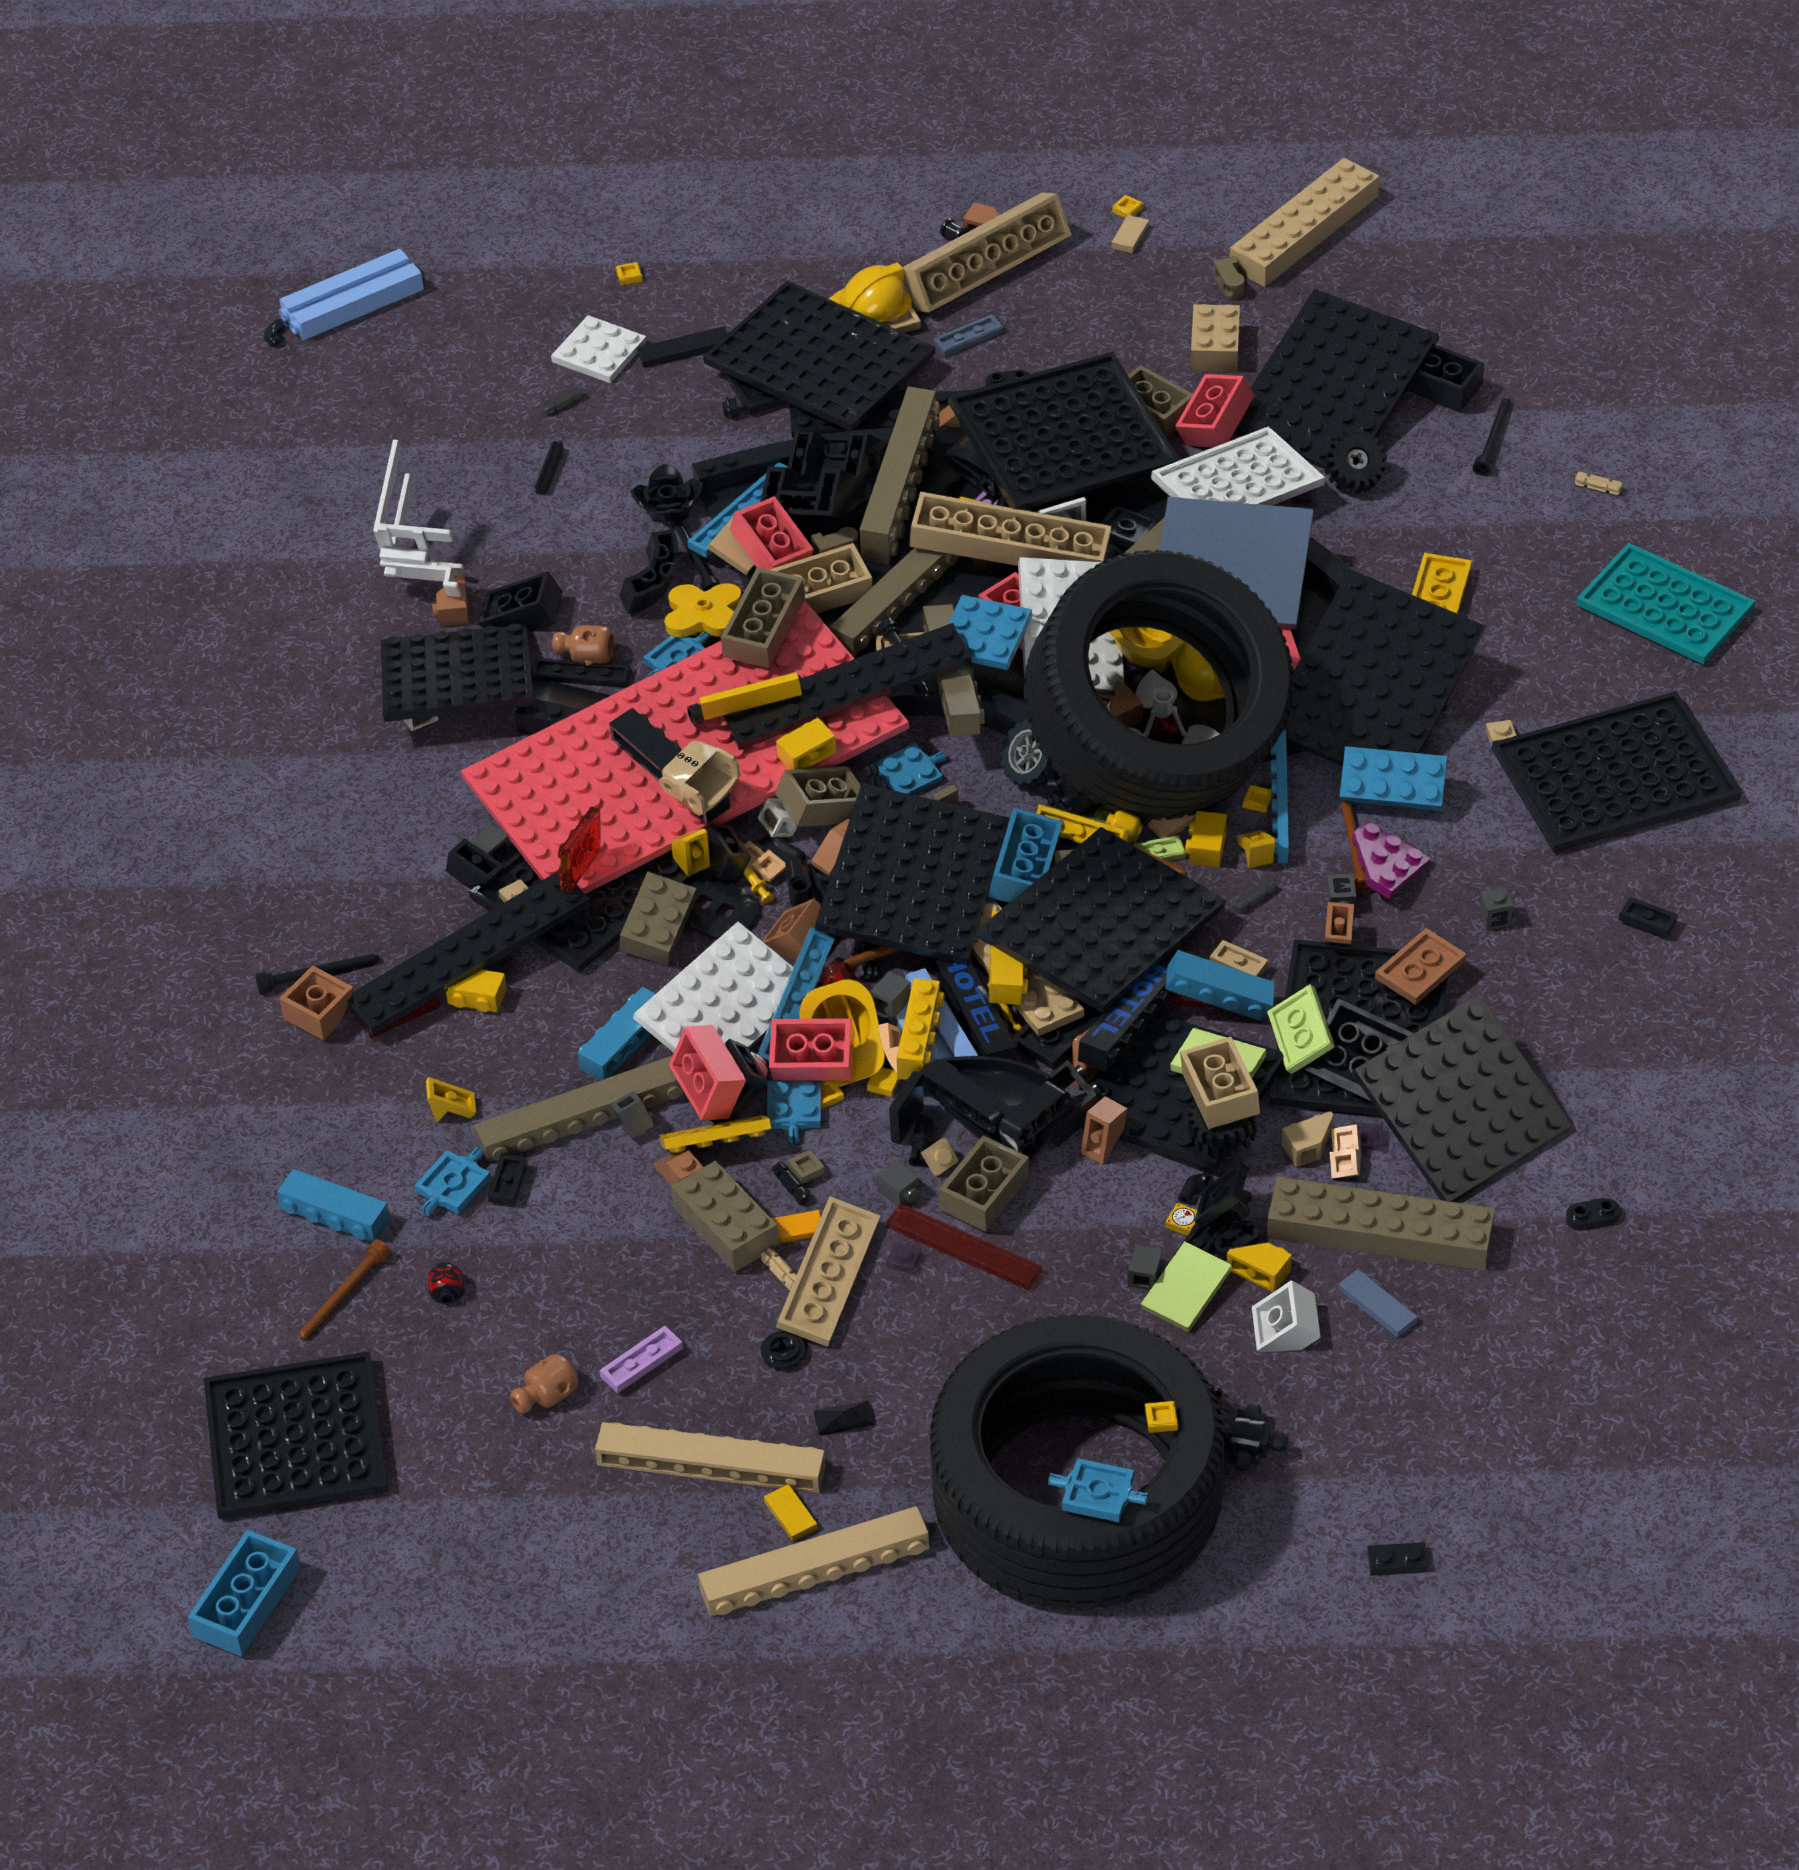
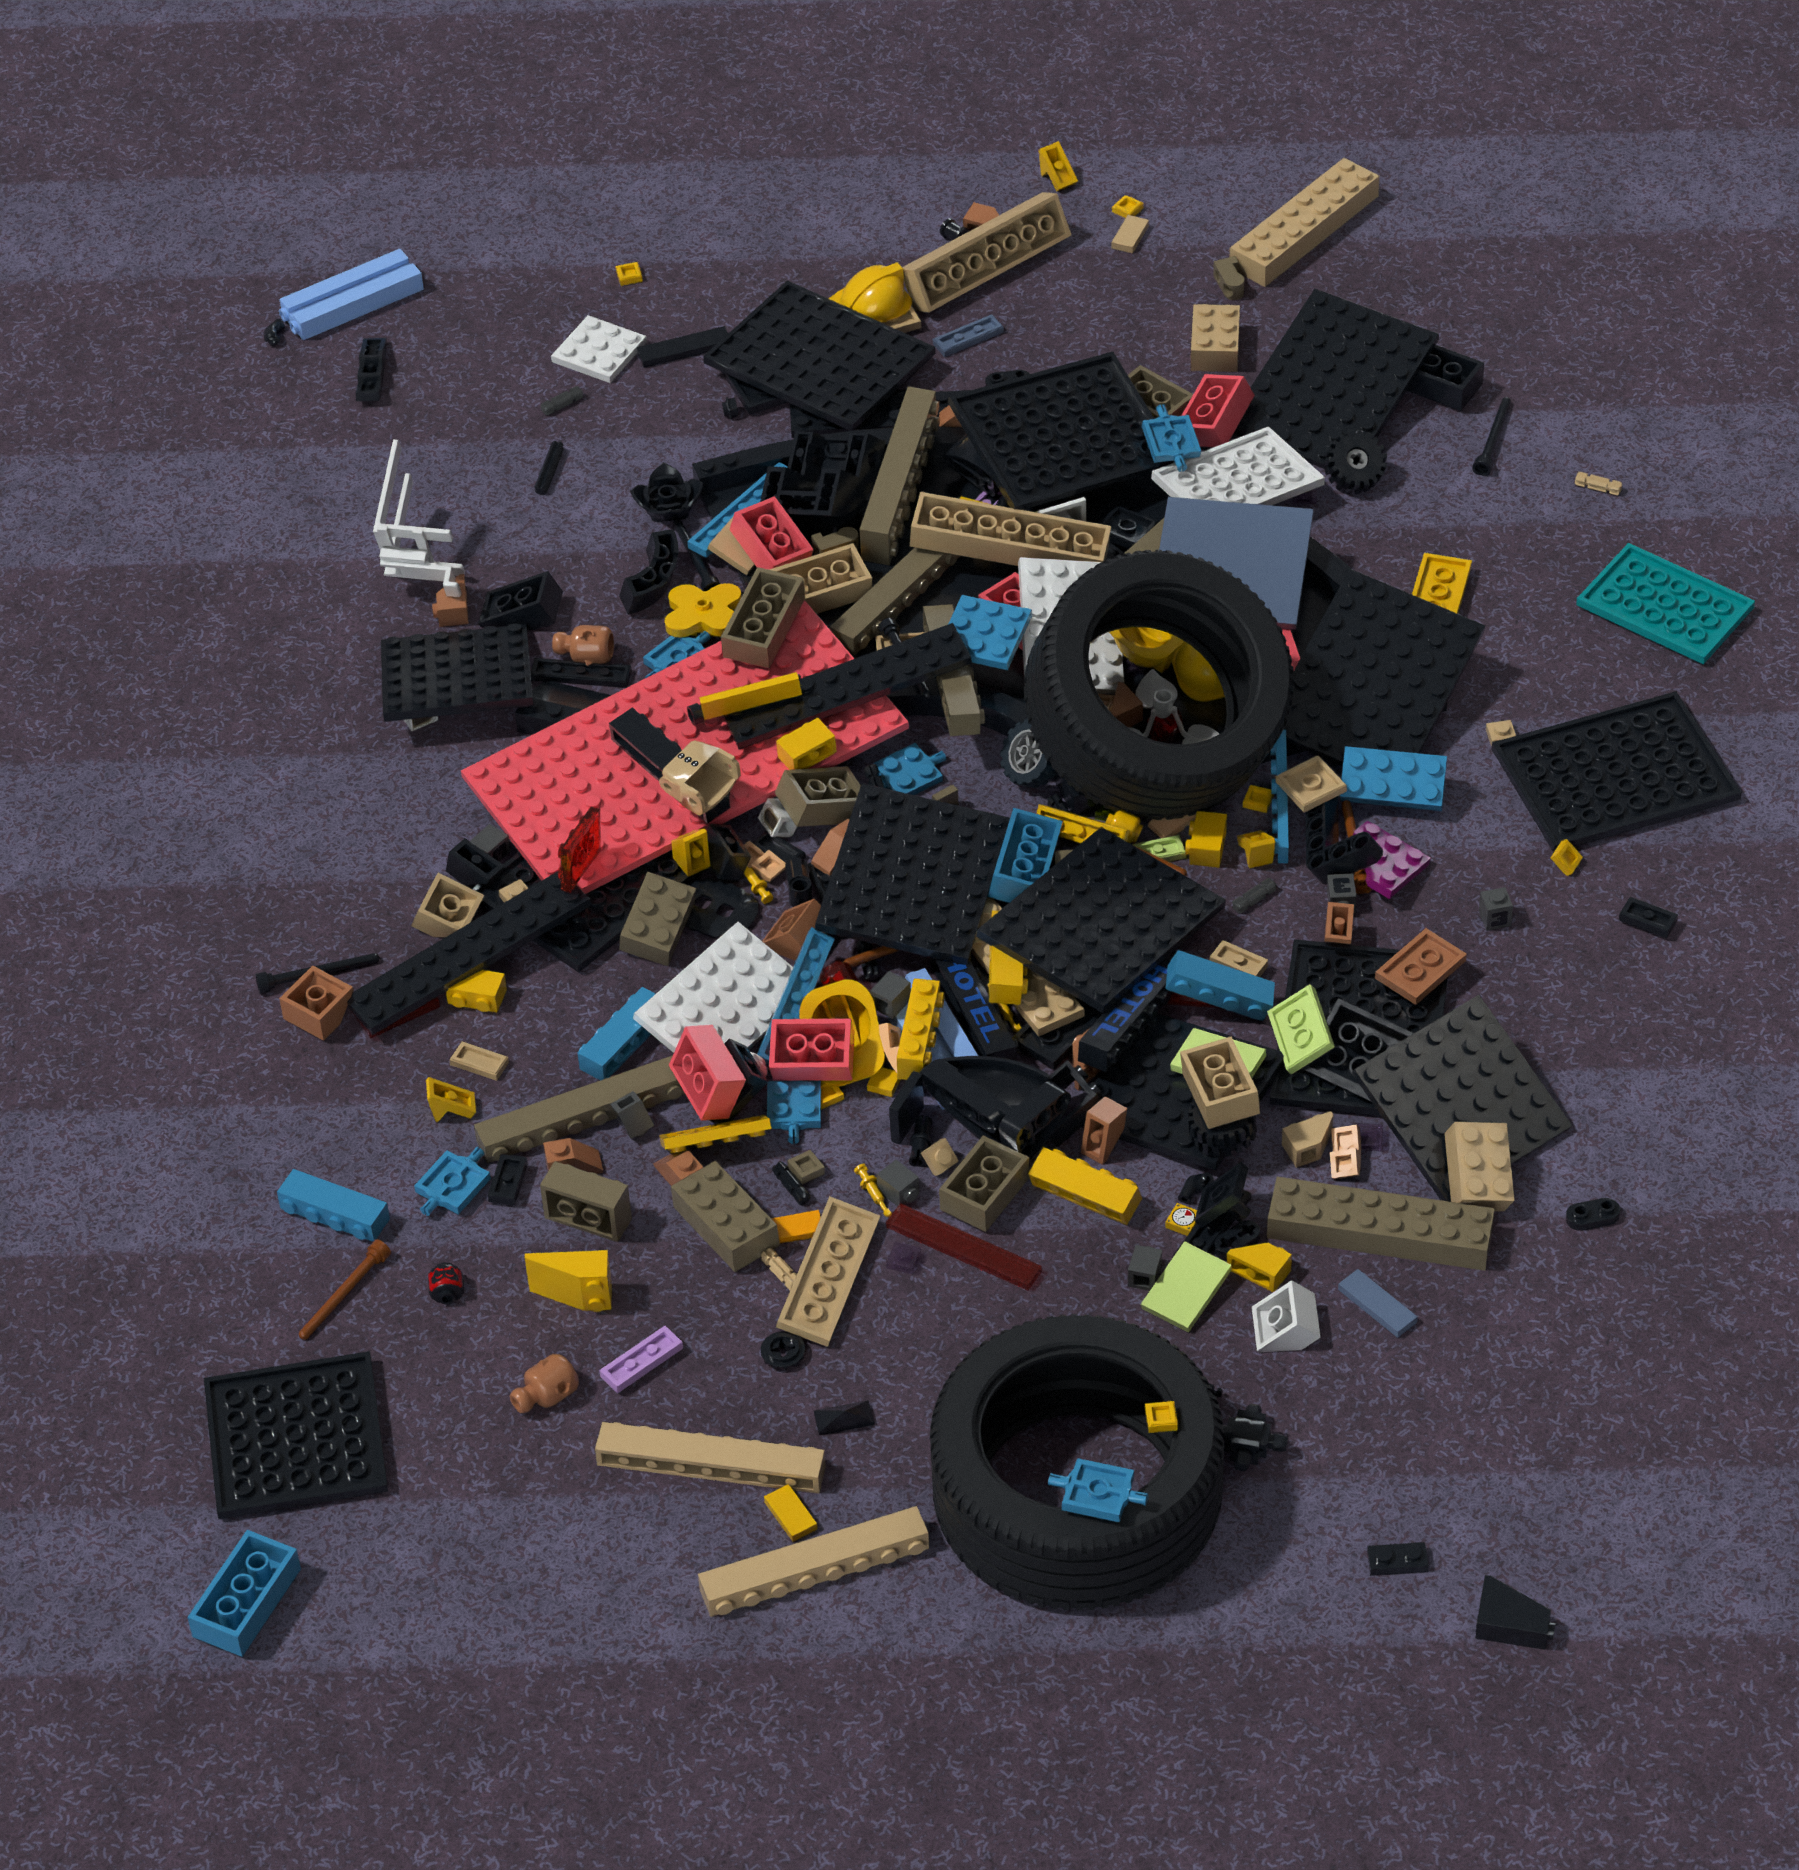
(371, 369): none -> black slope
(446, 907): none -> tan slope
(479, 1061): none -> tan tile
(572, 1278): none -> yellow slope
(573, 1153): none -> nougat slope
(586, 1201): none -> dark tan brick
(869, 1183): none -> yellow piece
(1056, 165): none -> yellow slope
(1085, 1185): none -> yellow brick
(1171, 438): none -> dark azure plate
(1311, 783): none -> tan tile
(1326, 853): none -> black beam
(1479, 1164): none -> tan brick
(1512, 1617): none -> black slope
(1566, 857): none -> yellow tile

